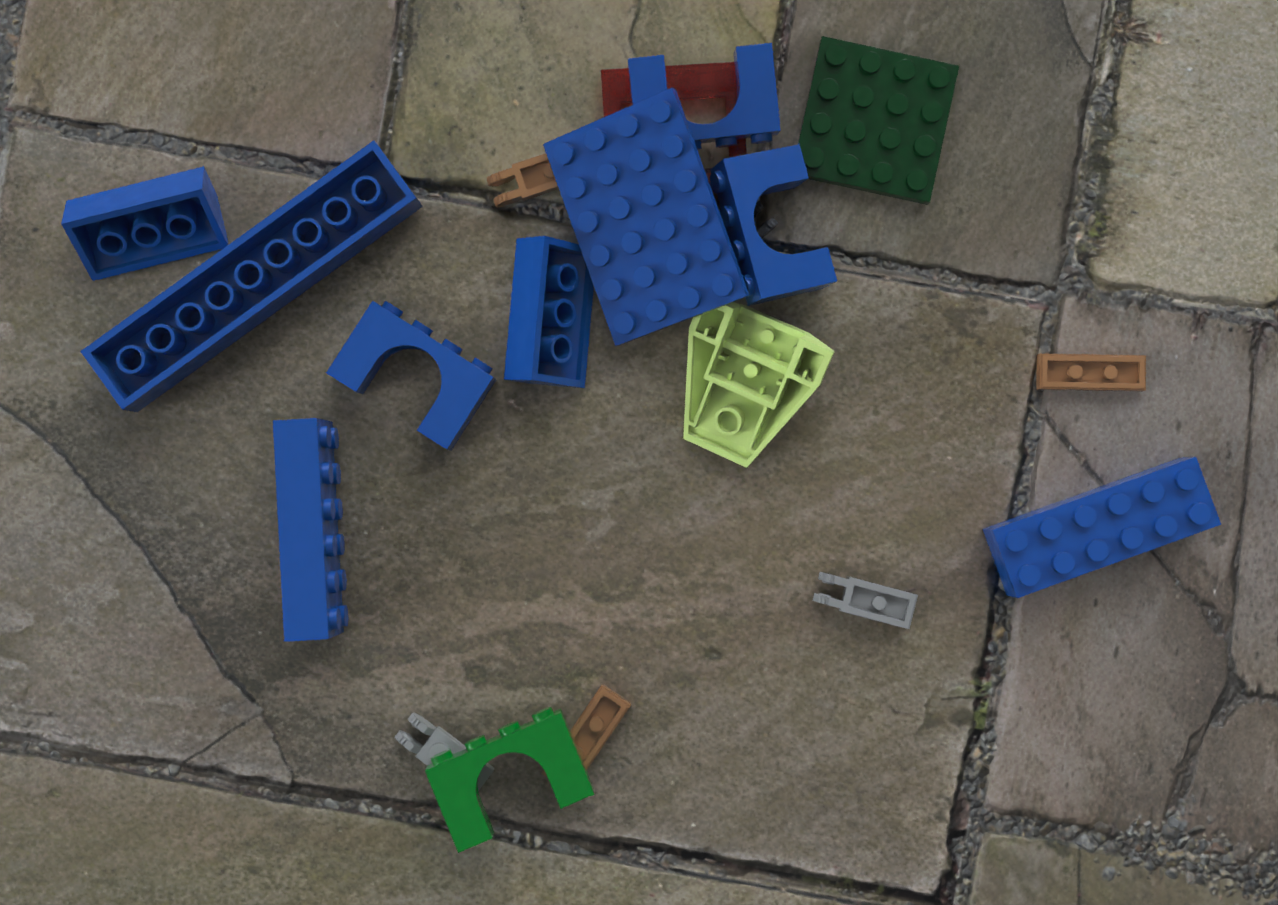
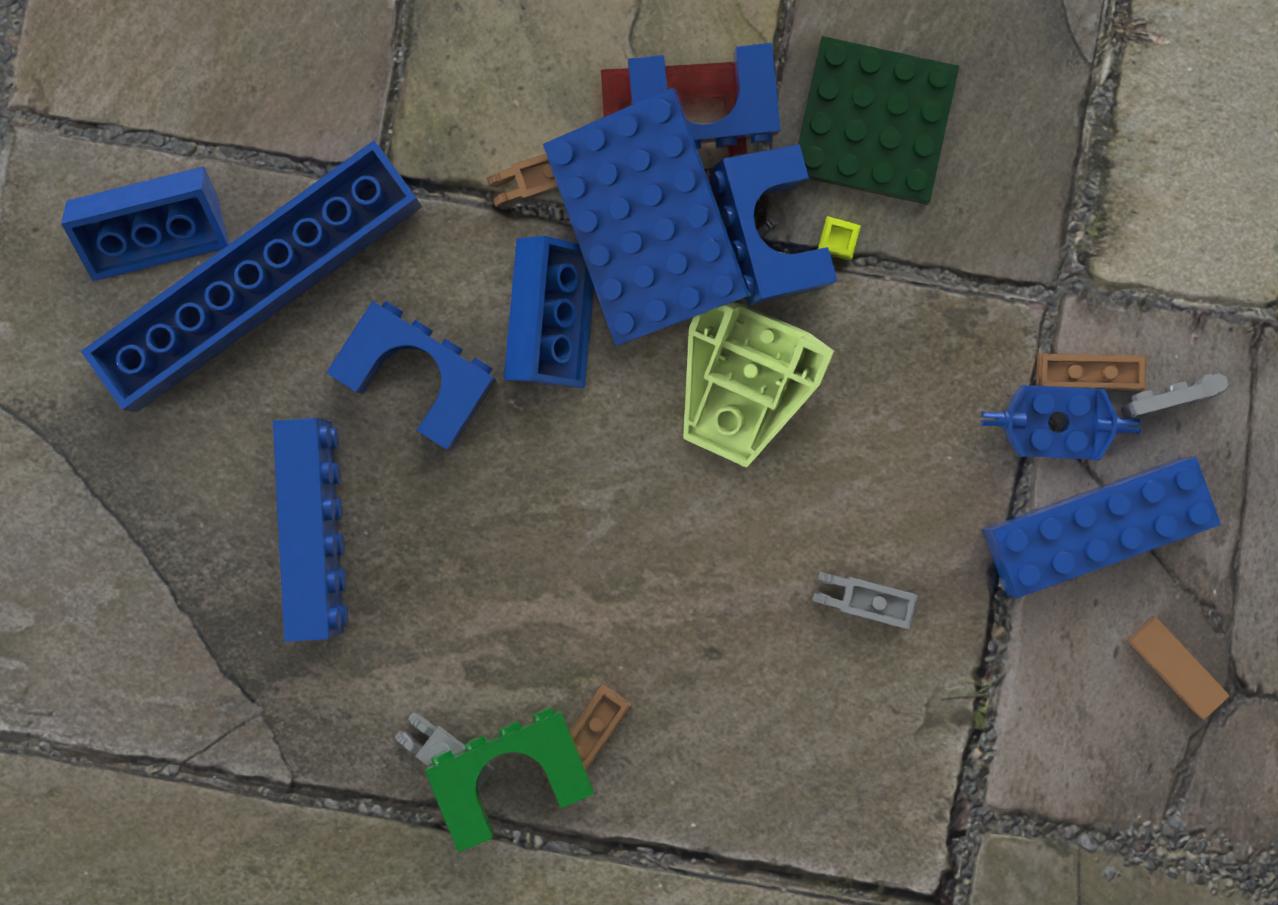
(839, 238): none -> neon yellow tile
(1088, 425): none -> blue plate
(1175, 396): none -> light grey hinge
(1178, 667): none -> medium nougat tile

